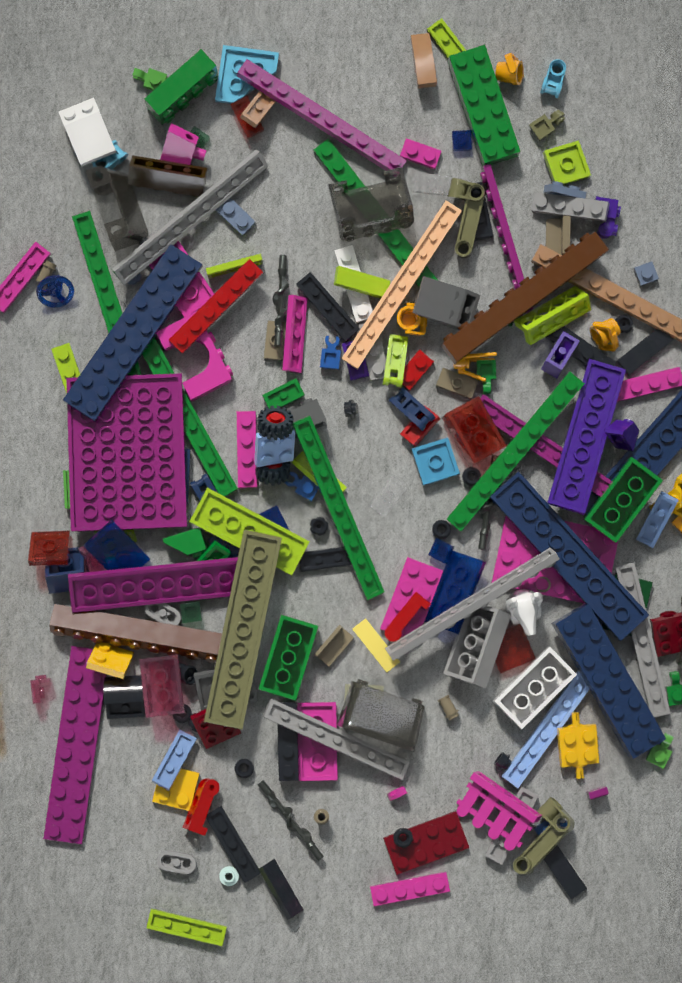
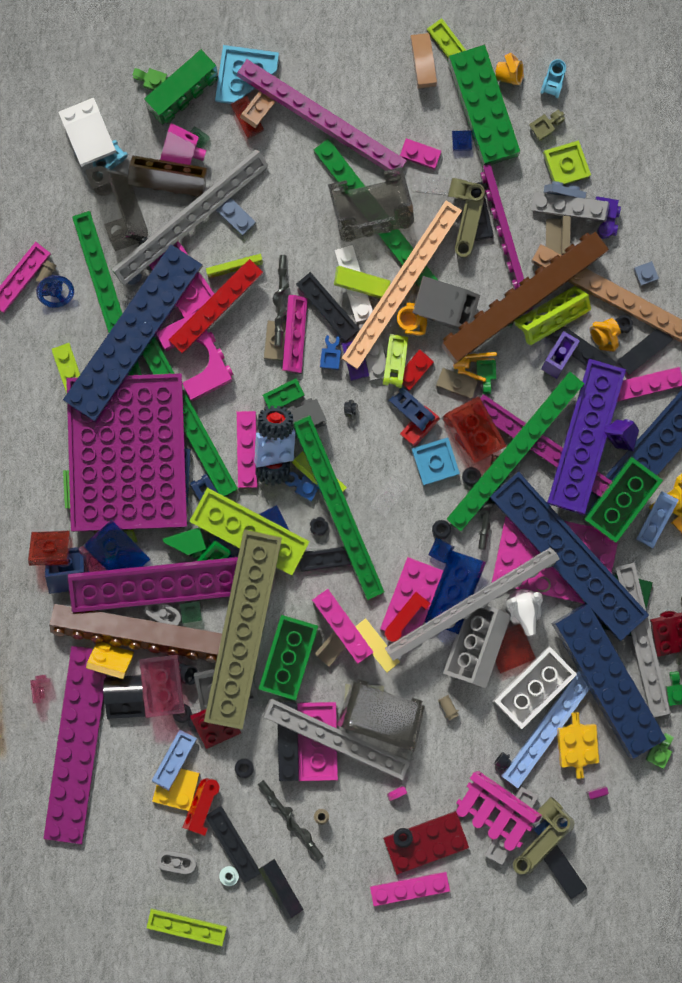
(342, 626): none -> dark pink arch

